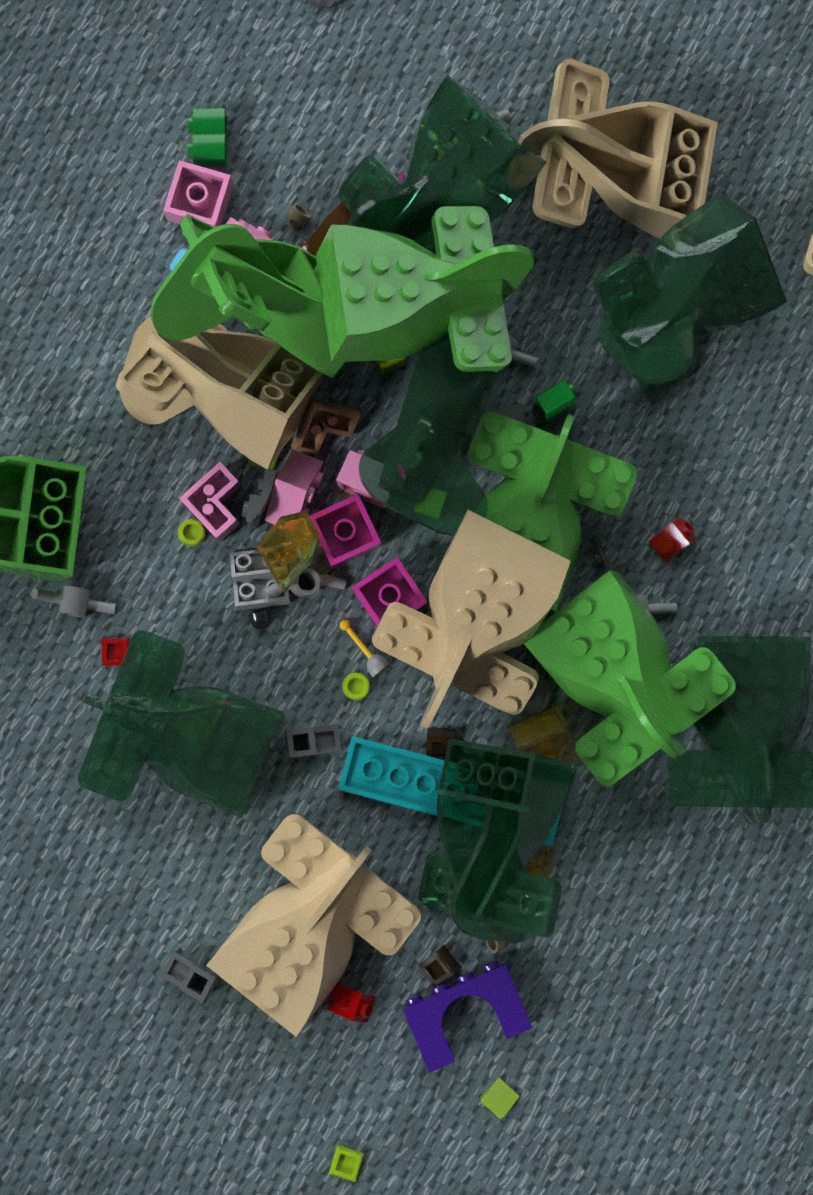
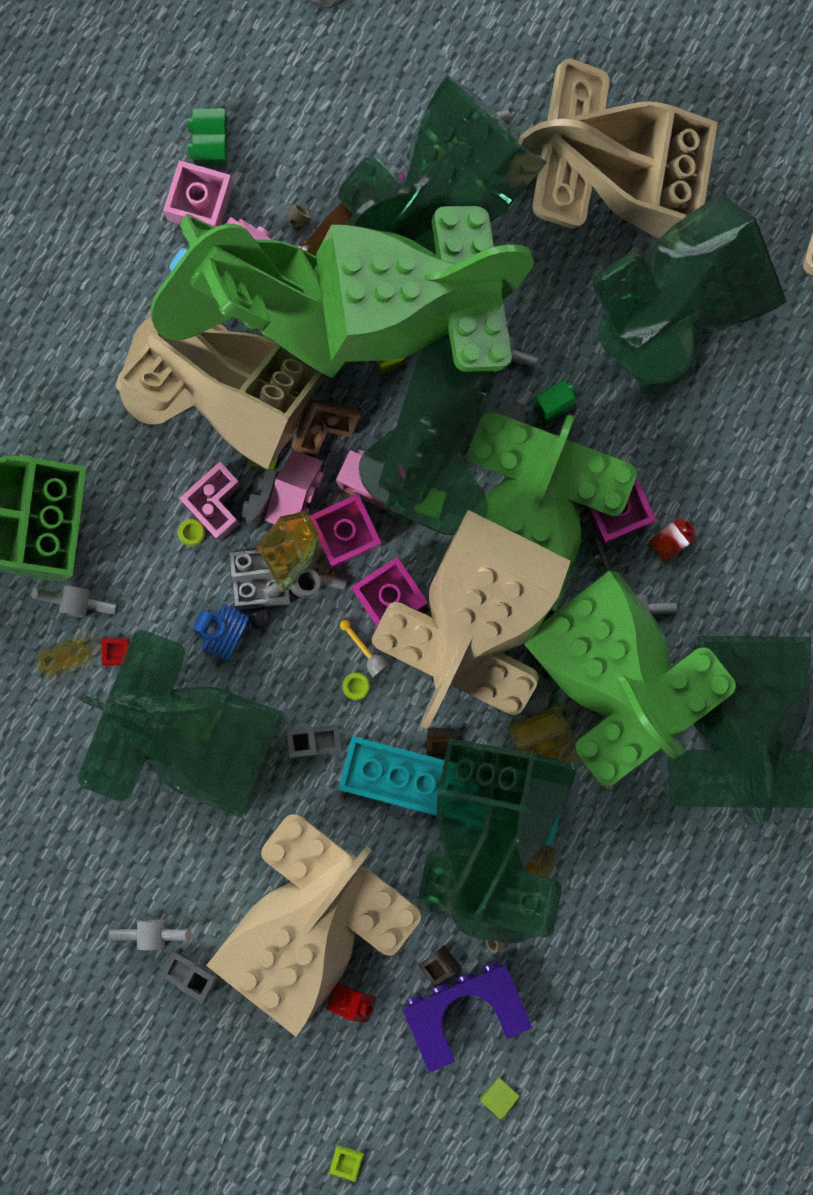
(63, 657): none -> clear yellow plate
(150, 935): none -> light grey piece
(228, 634): none -> blue piece
(634, 517): none -> dark pink brick

